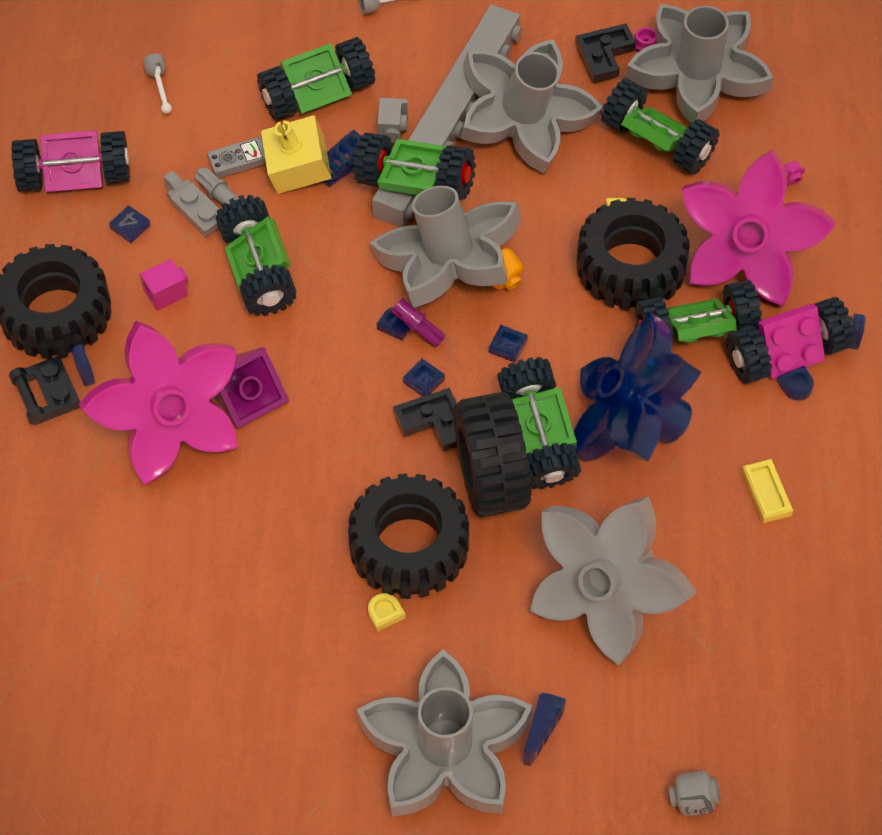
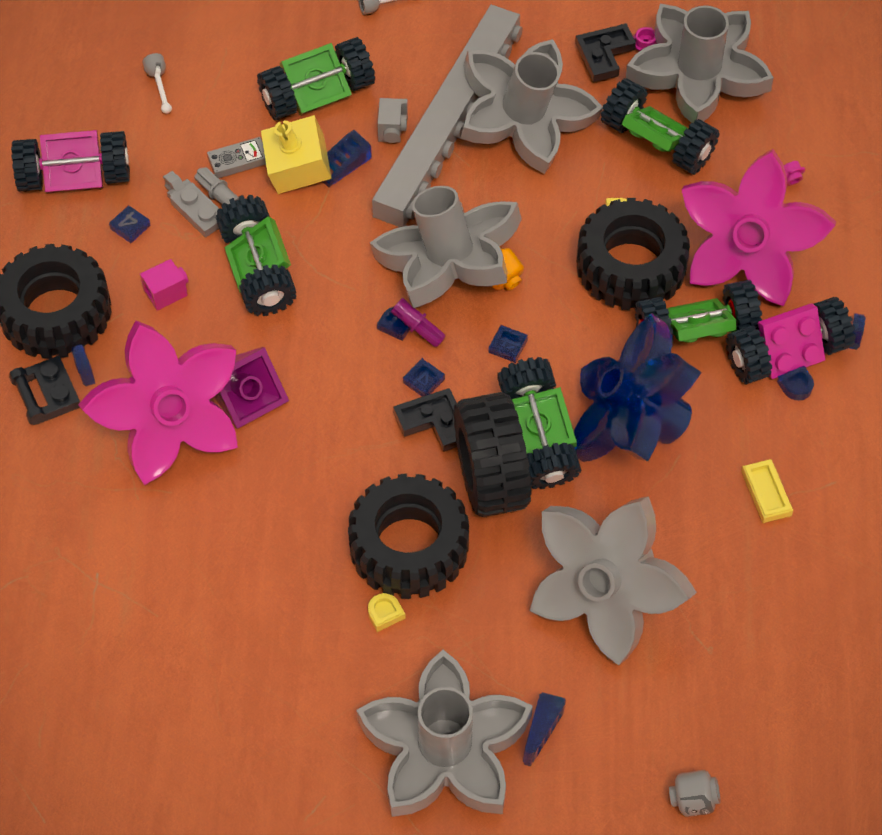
(412, 165): plate -> none

